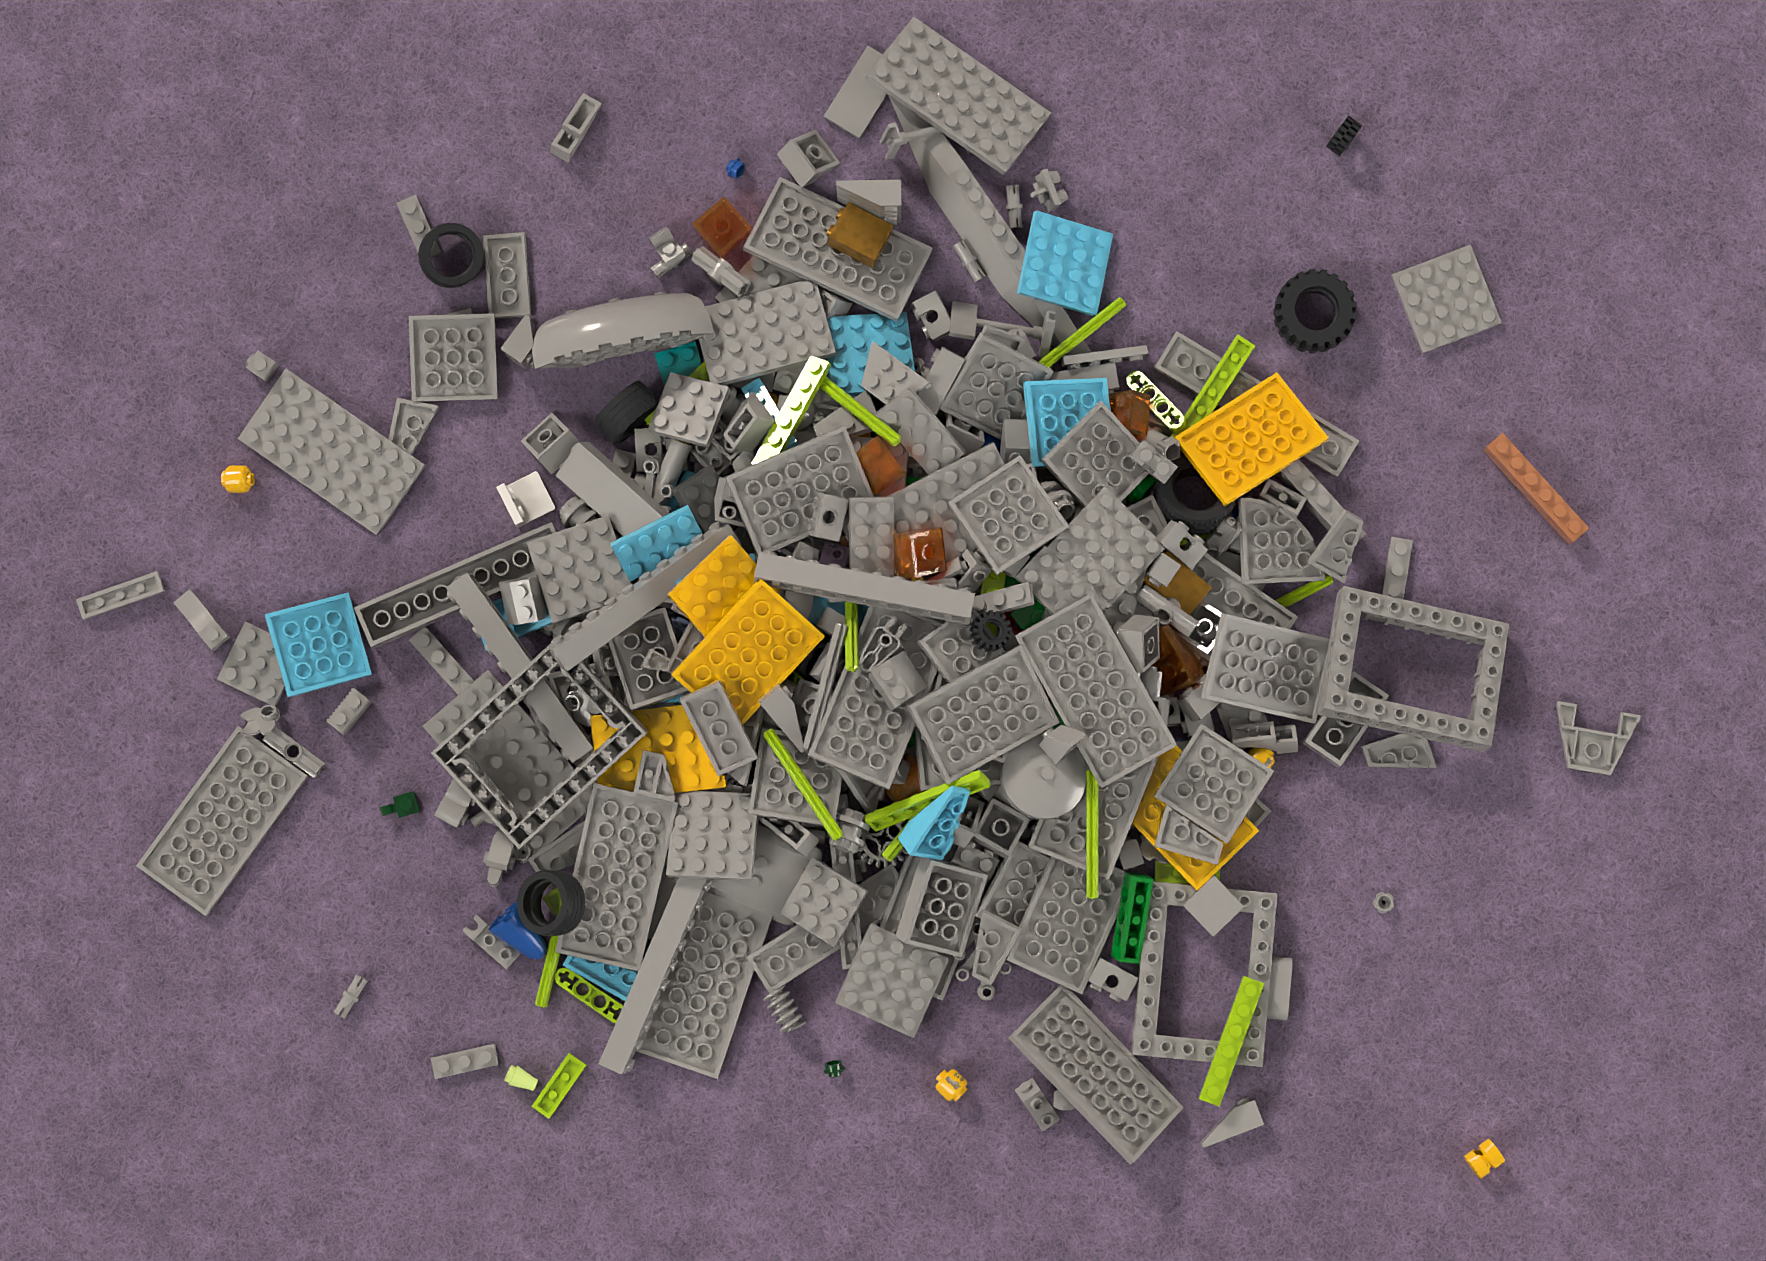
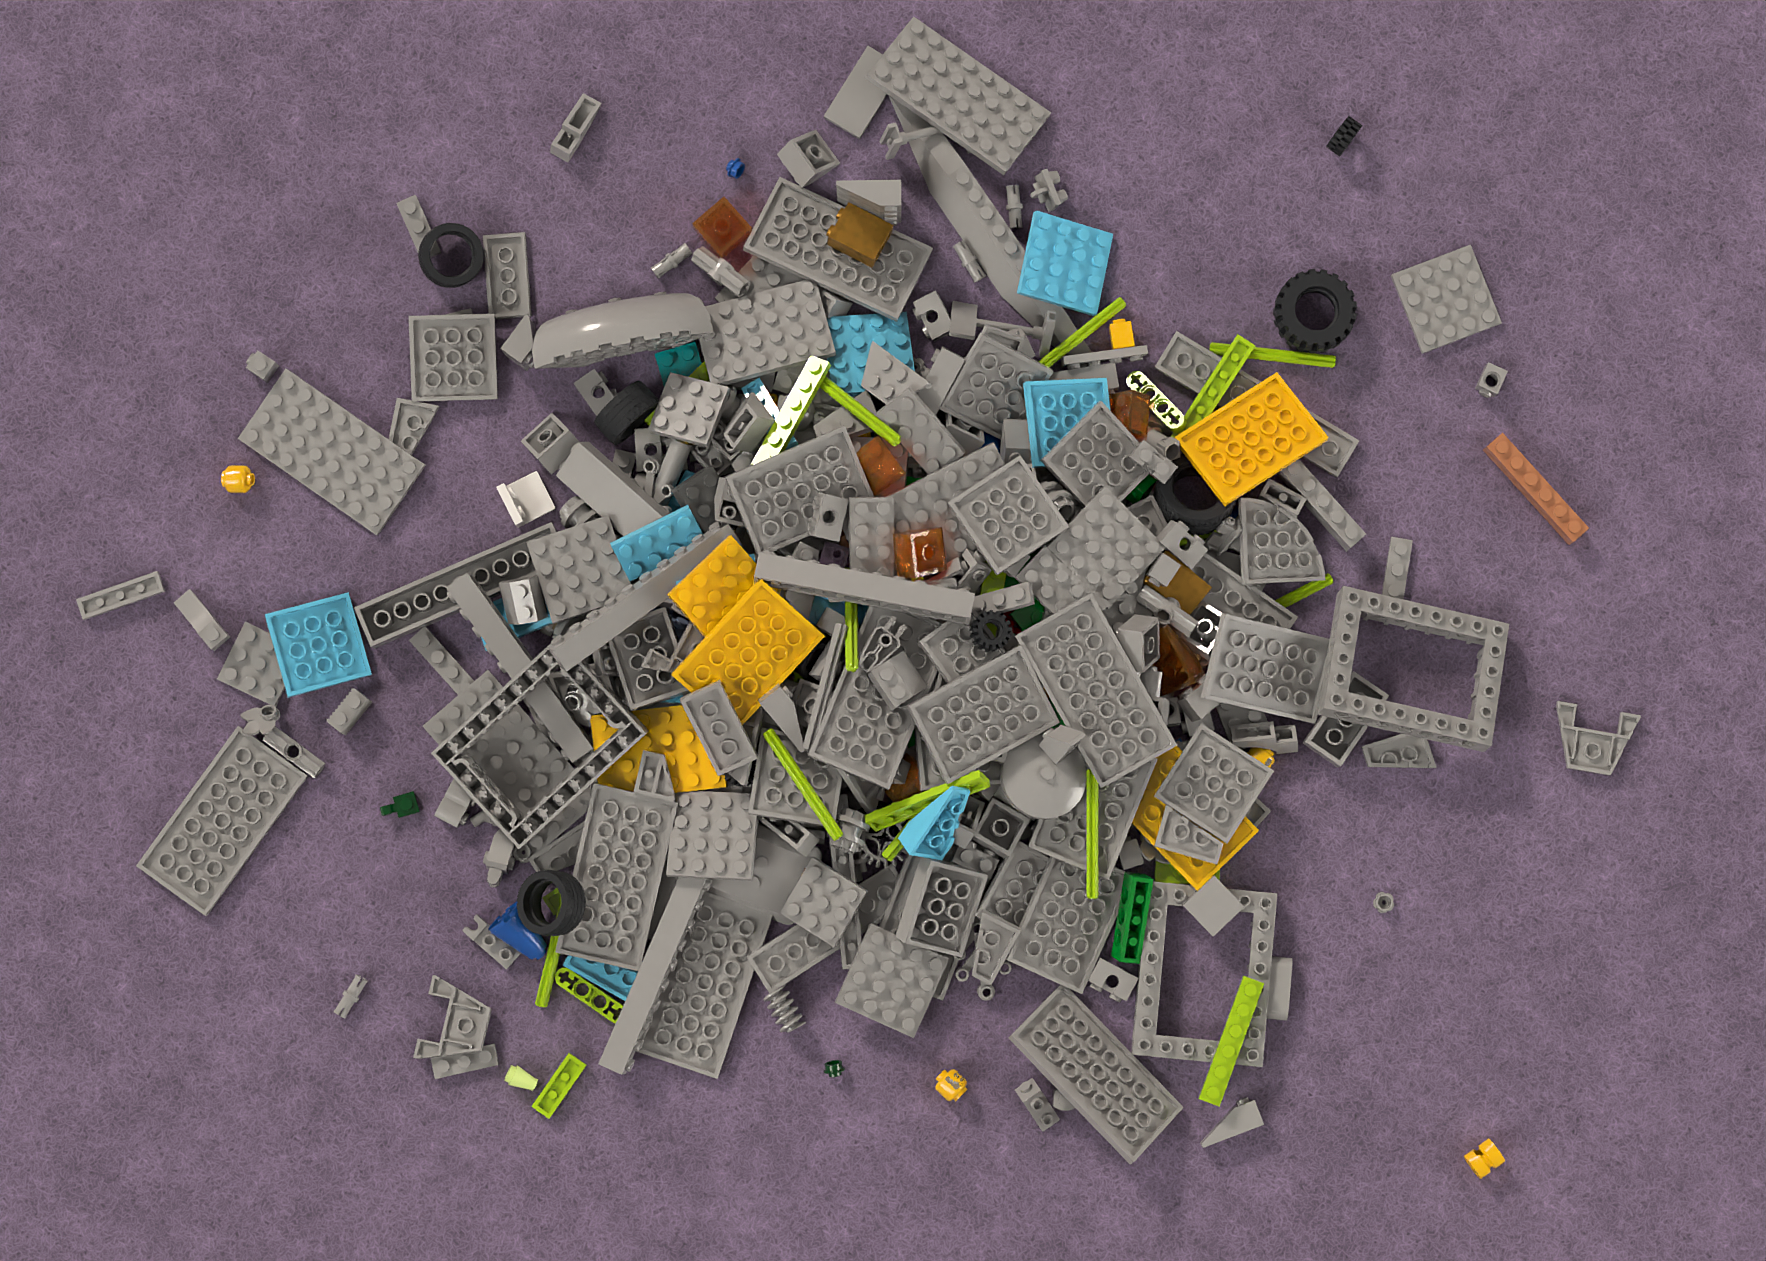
(463, 1026): none -> light grey wing
(587, 386): none -> light grey brick
(666, 246): light grey slope -> none
(1121, 334): none -> yellow brick
(1281, 355): none -> lime axle
(1337, 547): light grey wing -> none
(1497, 374): none -> light grey brick

